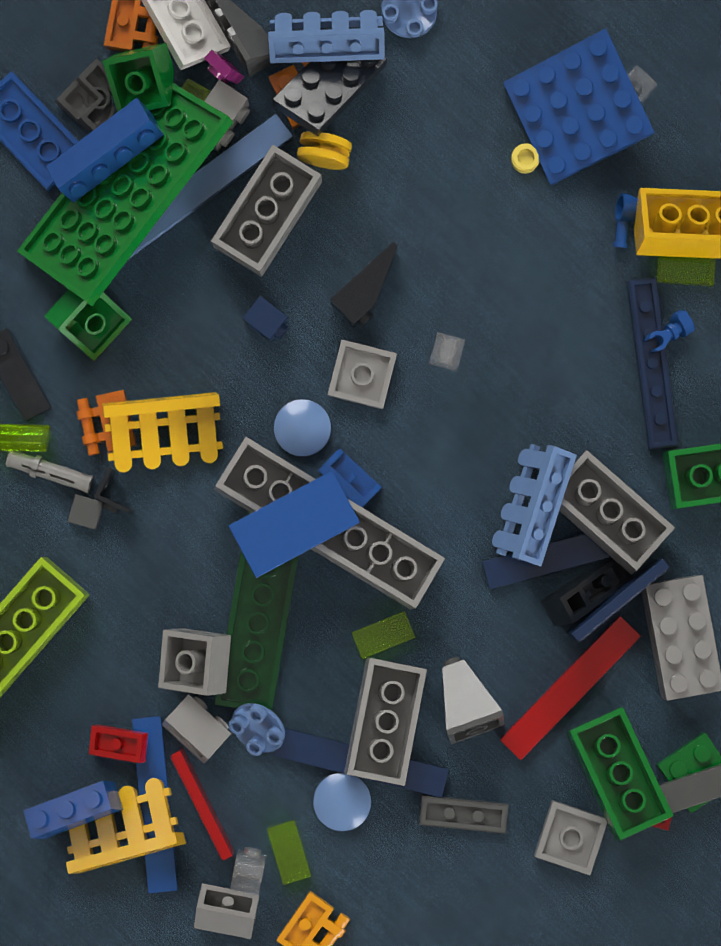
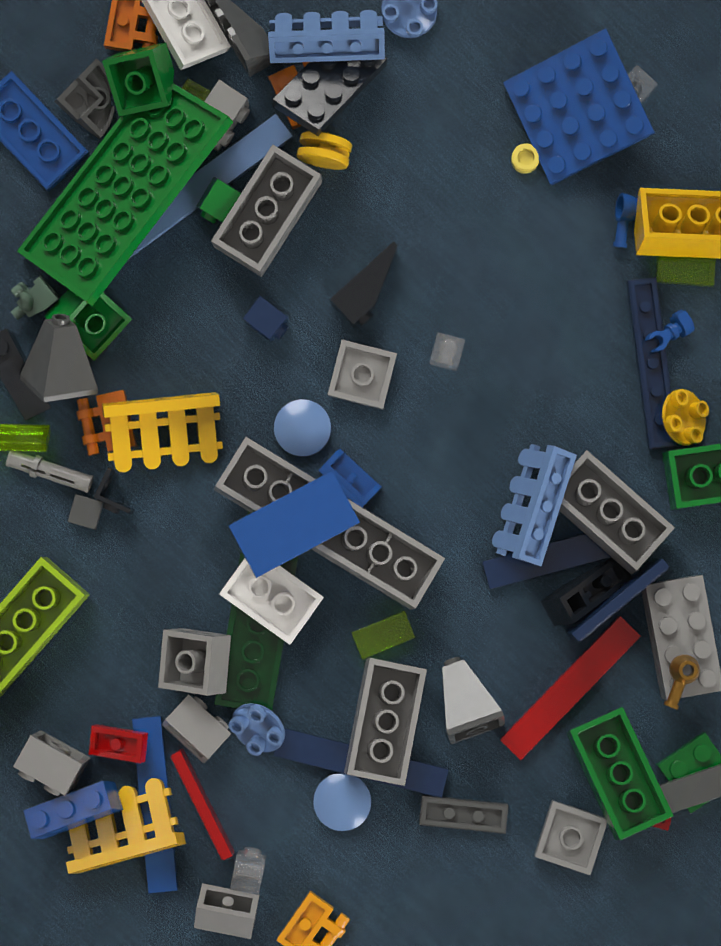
(33, 299): none -> sand green piece
(51, 763): none -> light grey brick
(58, 363): none -> dark grey slope
(105, 150): blue brick -> none
(217, 200): none -> green brick
(222, 68): magenta plate -> none
(273, 599): none -> white plate
(289, 852): clear neon green tile -> none
(680, 679): none -> pearl gold bar
(684, 417): none -> yellow dish

